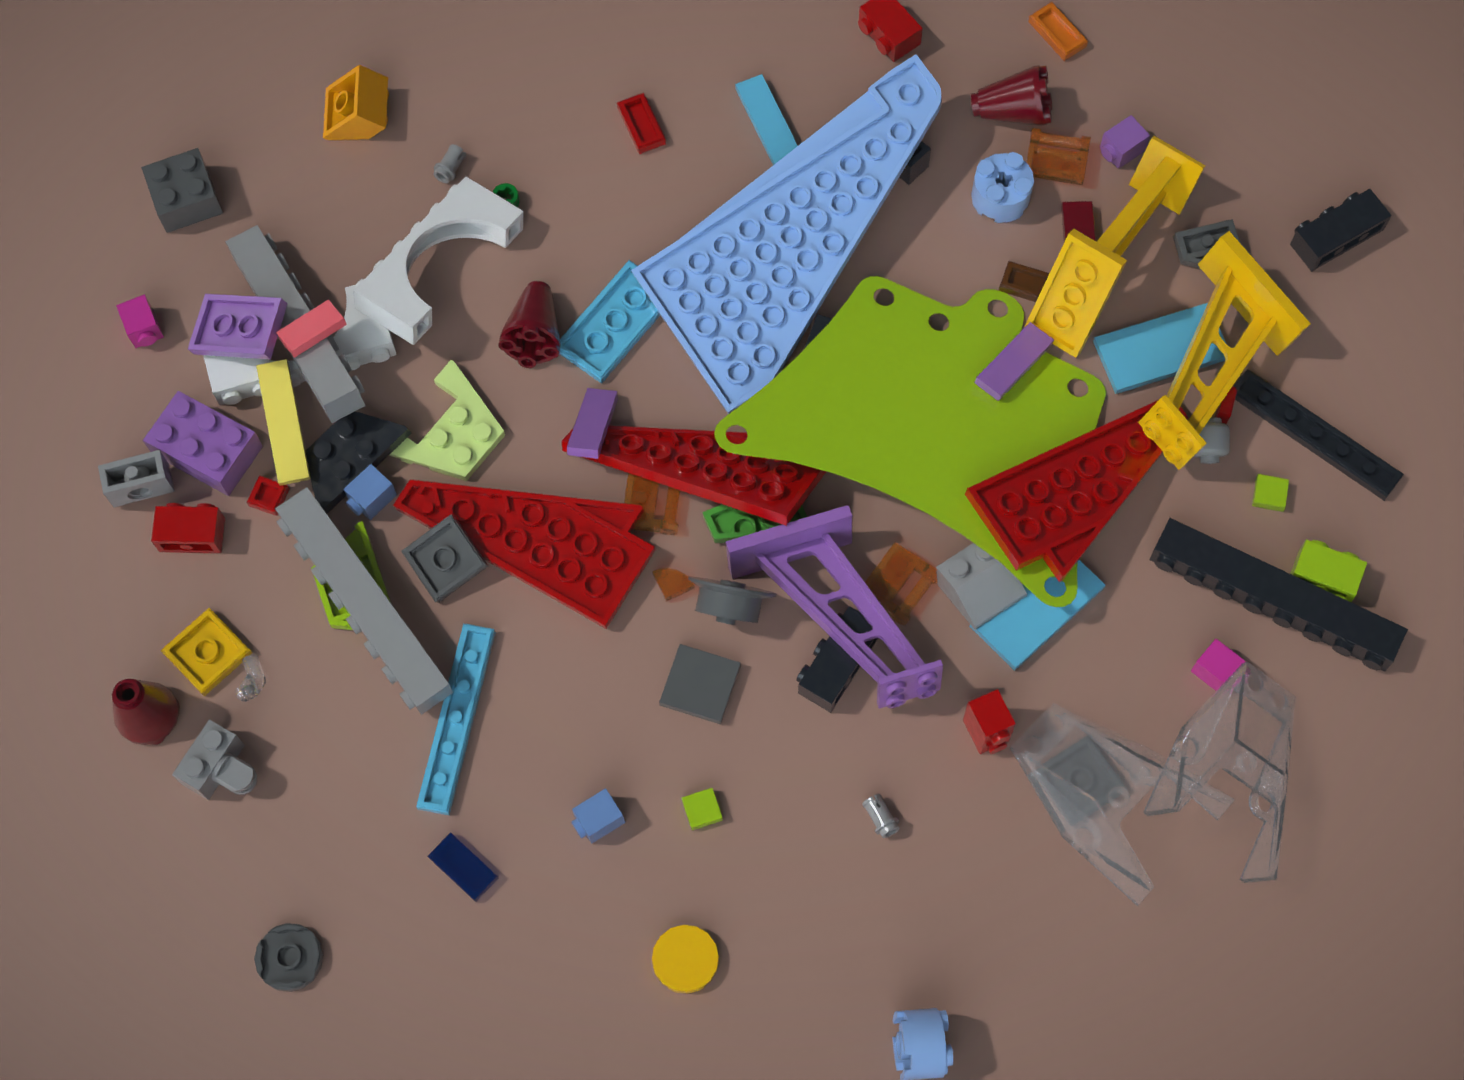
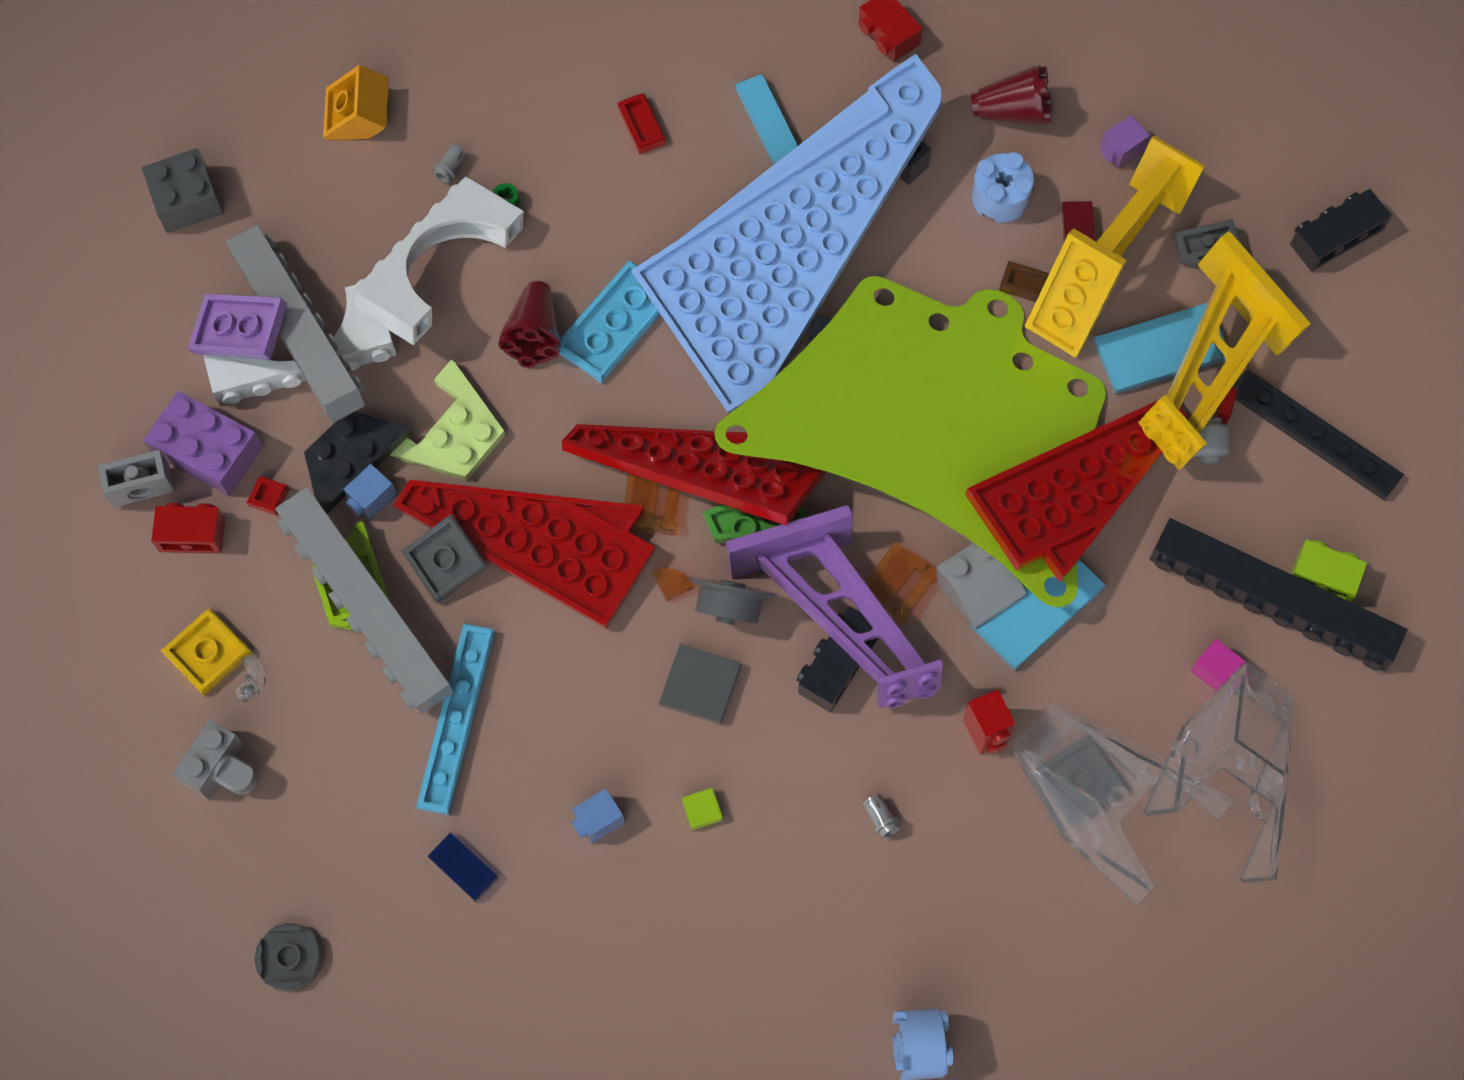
(140, 321): dark pink brick -> none
(144, 711): dark red cone -> none
(283, 422): light yellow tile -> none
(311, 328): coral tile -> none
(592, 423): medium lavender tile -> none
(685, 959): yellow tile -> none
(1014, 361): medium lavender tile -> none
(1057, 163): clear orange plate -> none
(1058, 31): orange tile -> none
(1270, 492): lime tile -> none

